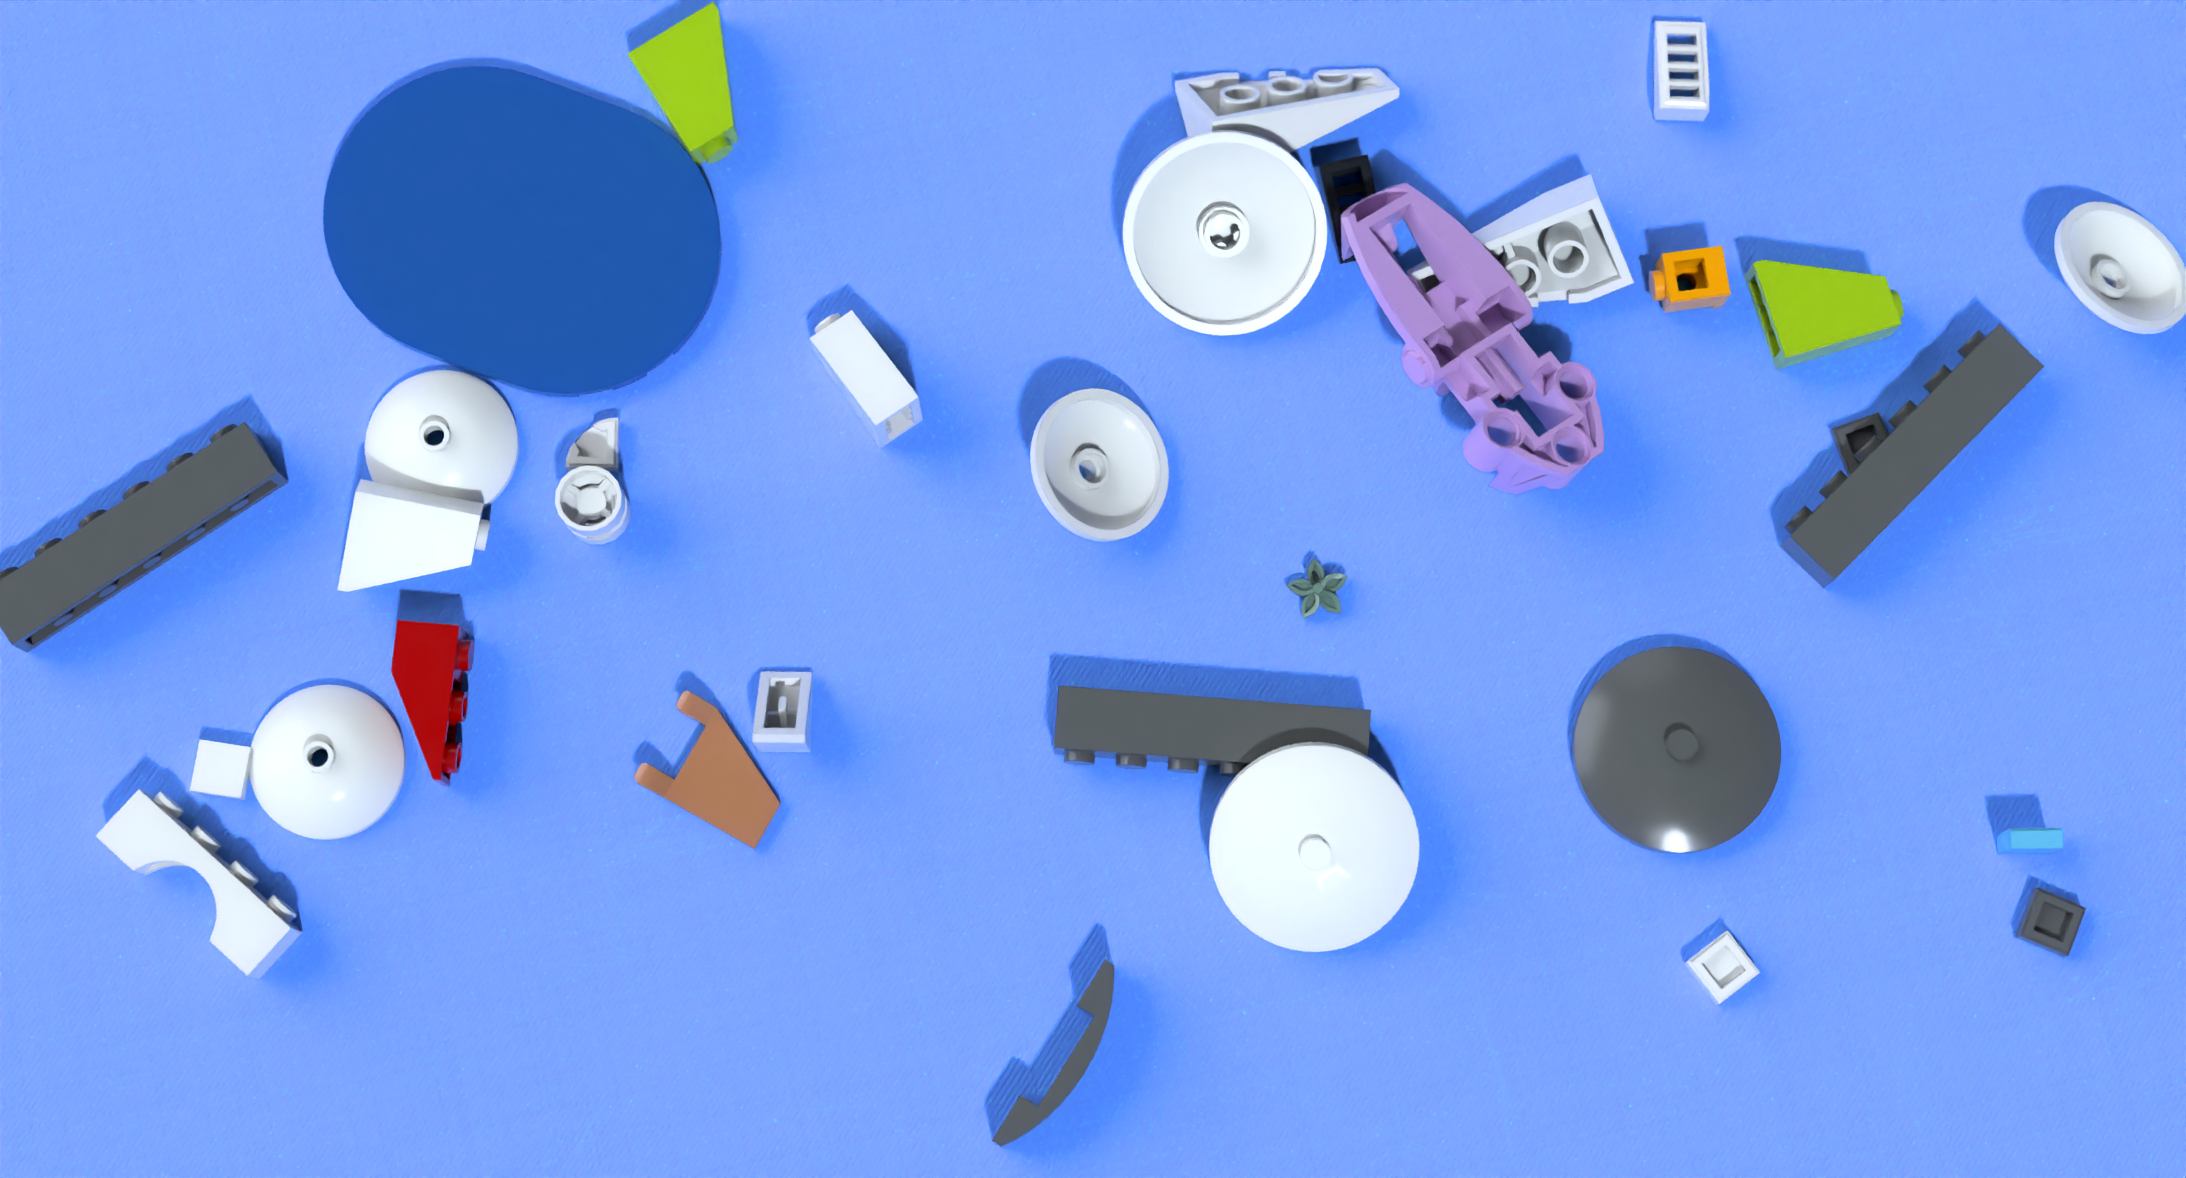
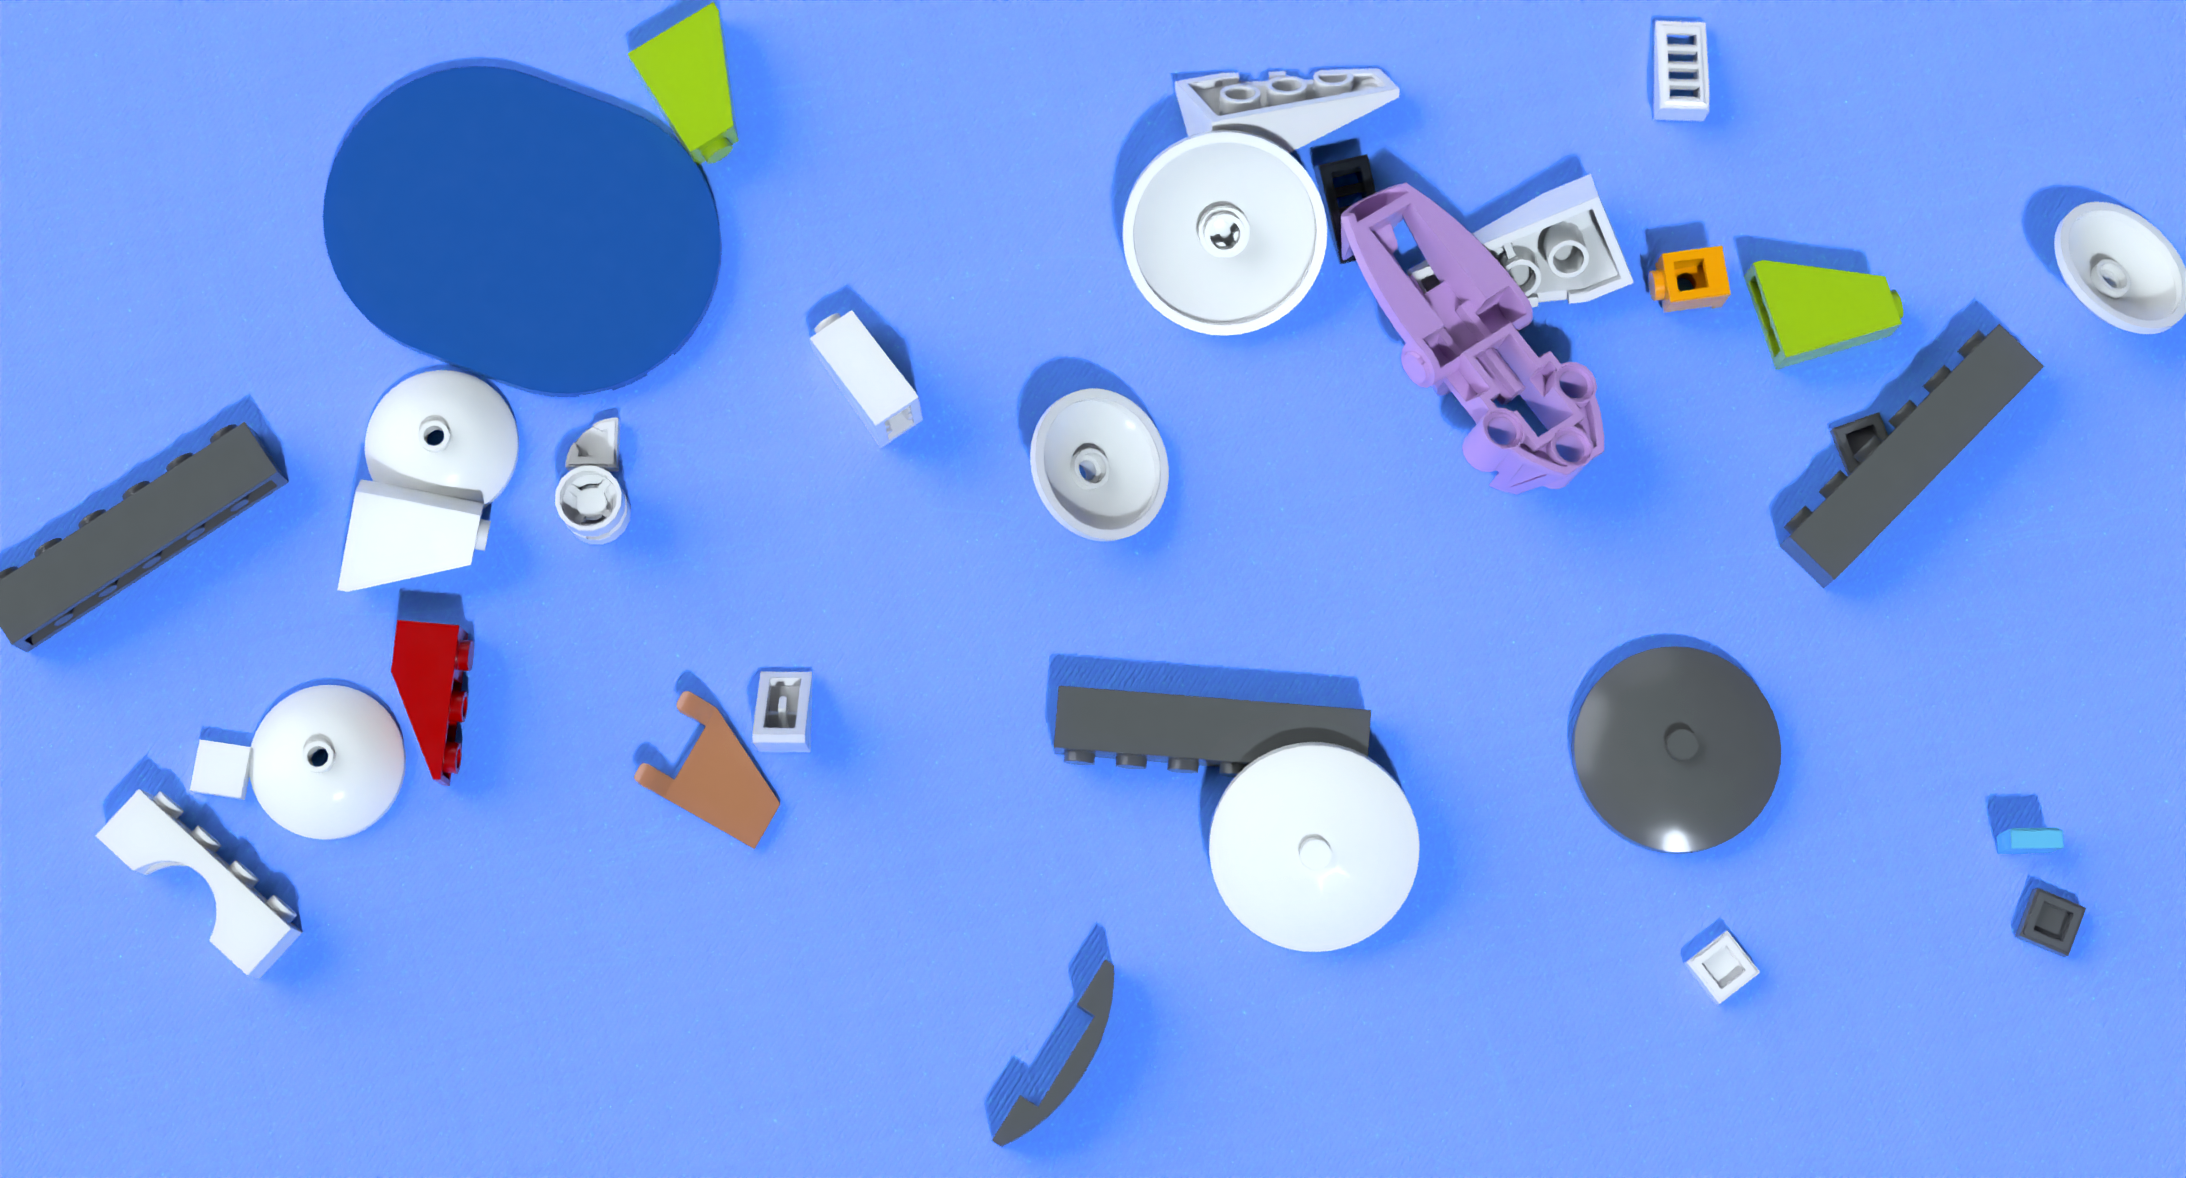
(1318, 590): sand green plant -> none

